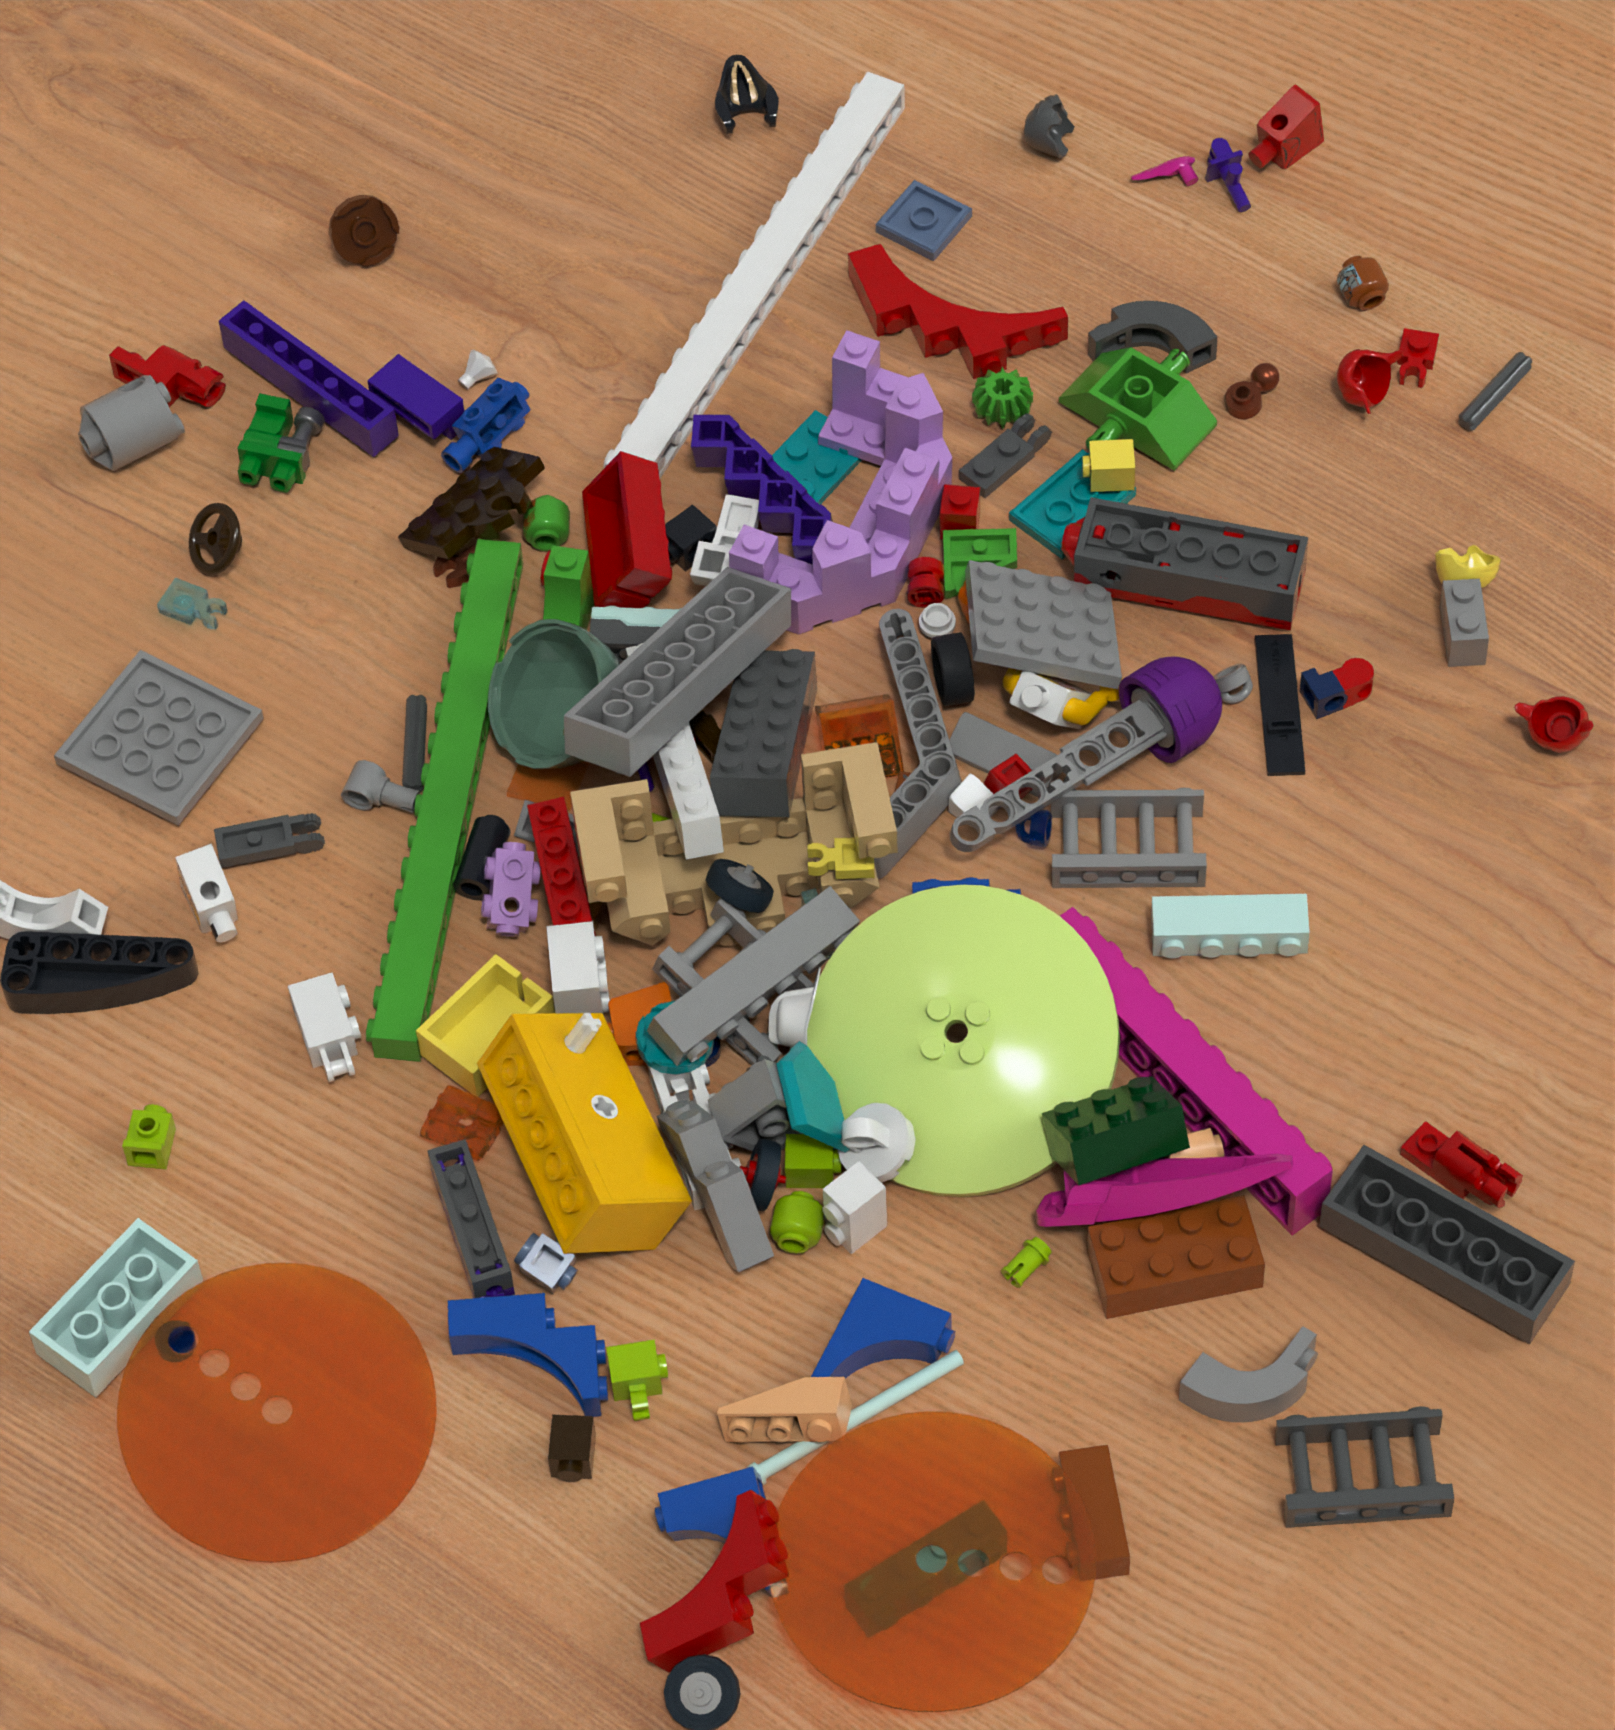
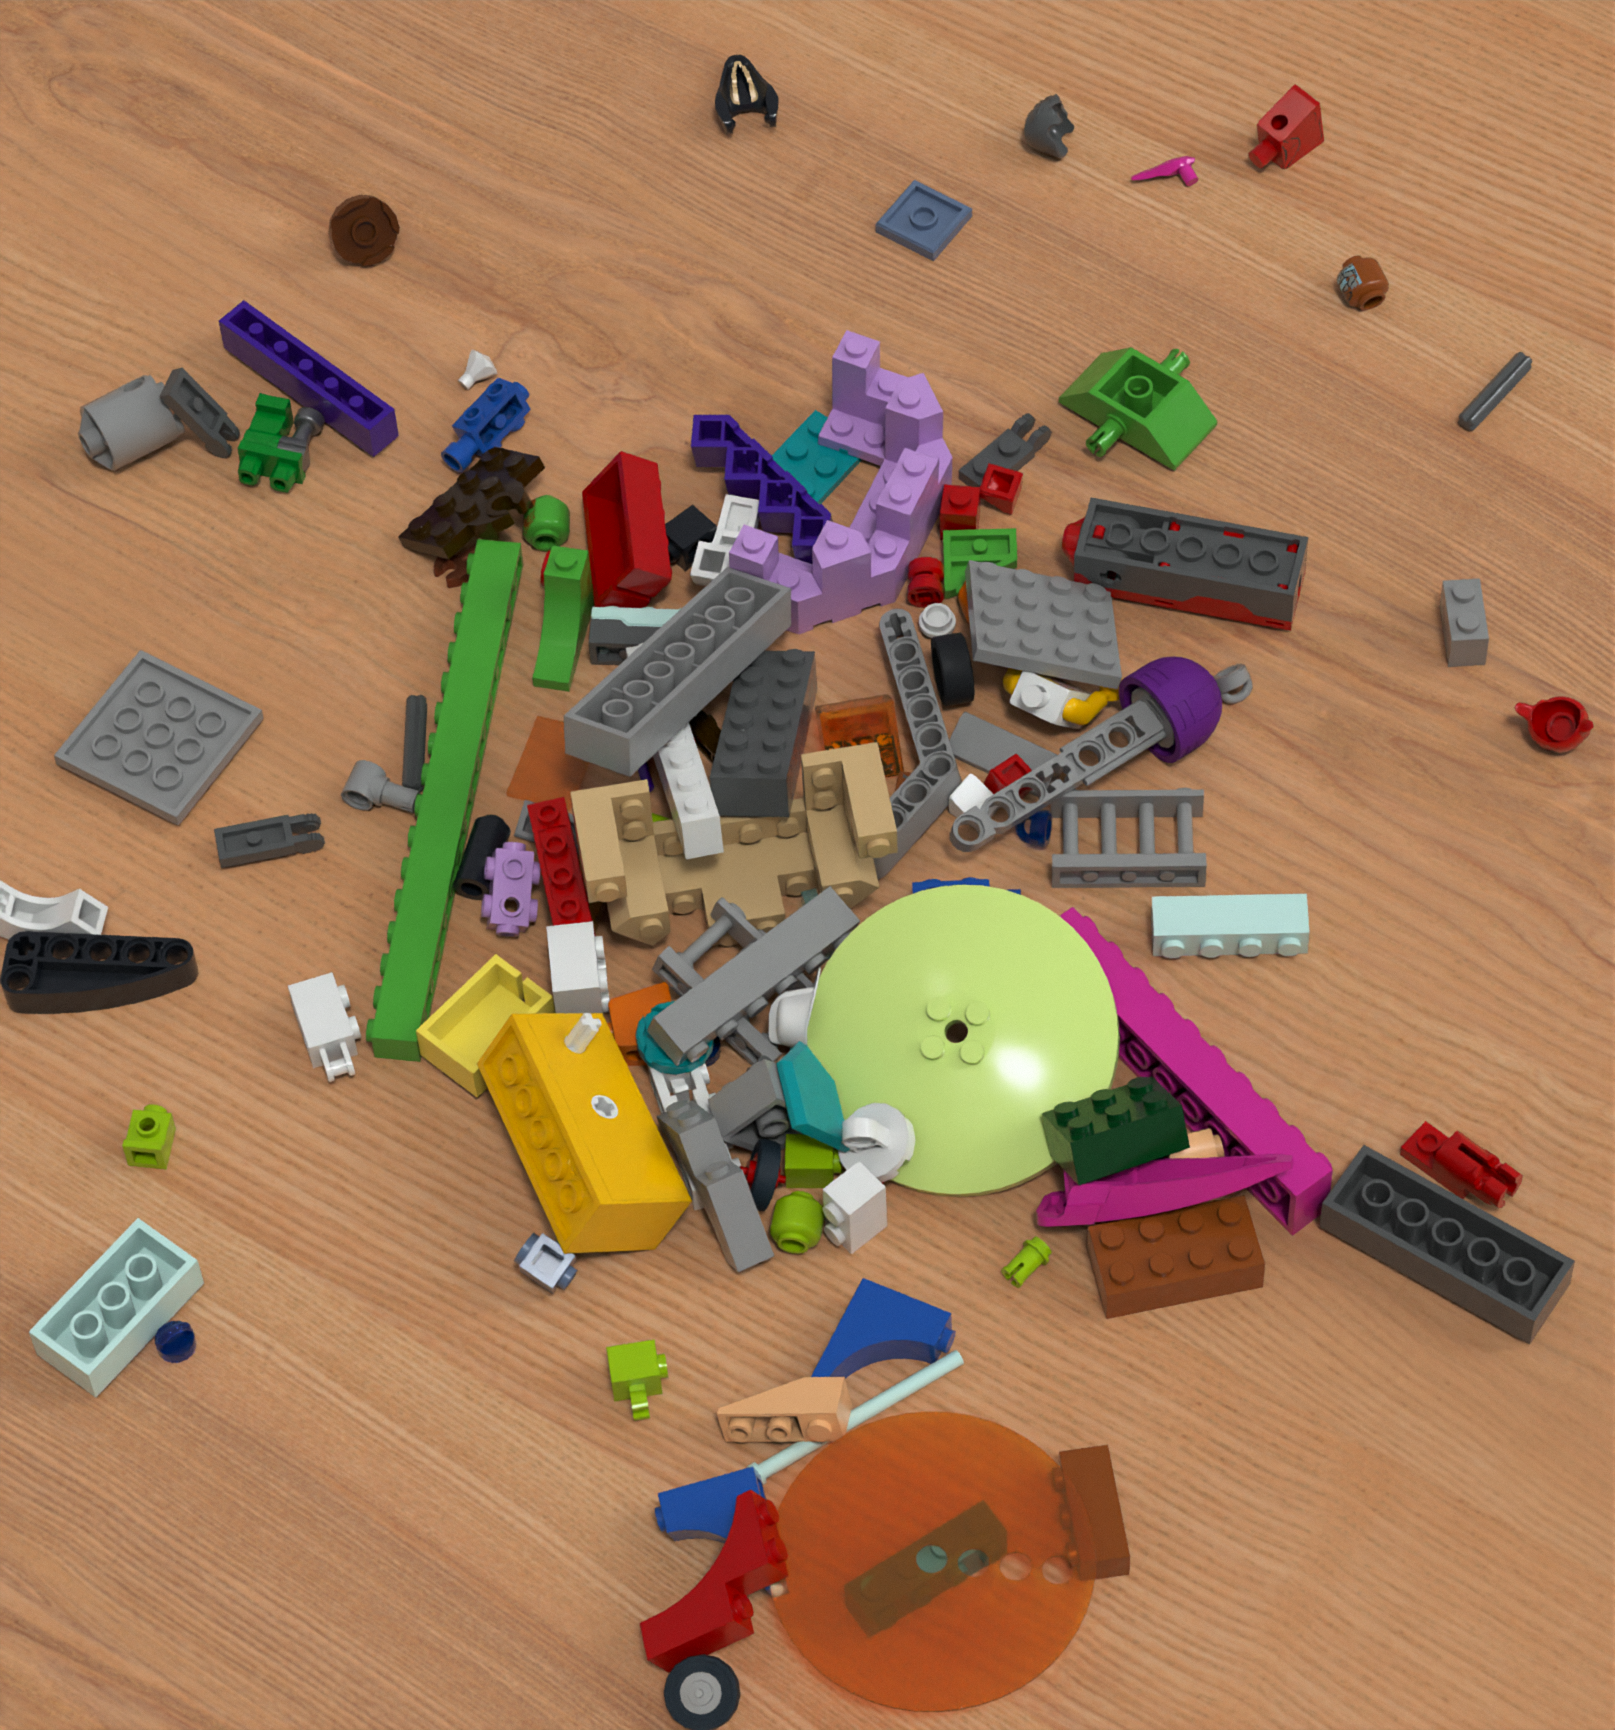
(175, 370): red plate -> none
(187, 601): clear light blue plate -> none
(199, 412): none -> dark grey hinge
(208, 892): white torso -> none
(223, 539): dark brown piece -> none
(295, 1486): clear orange piece -> none
(417, 397): dark purple piece -> none
(455, 1104): clear orange piece -> none
(471, 1221): dark grey piece -> none
(527, 1331): blue arch -> none
(538, 683): sand green piece -> none
(572, 1447): dark brown brick -> none
(739, 885): black wheel -> none
(763, 272): white brick -> none
(842, 859): light yellow plate -> none
(941, 326): red arch -> none
(1001, 487): none -> red slope
(1002, 397): bright green gear -> none
(1060, 502): teal tile -> none
(1110, 465): light yellow brick -> none
(1157, 326): dark grey arch -> none
(1227, 165): dark purple arm -> none
(1250, 1395): light grey arch -> none
(1263, 378): copper plate -> none
(1279, 705): black piece -> none
(1338, 687): leg -> none
(1348, 1503): dark grey fence -> none
(1368, 372): red hair -> none
(1418, 354): red plate -> none
(1472, 565): light yellow hair -> none

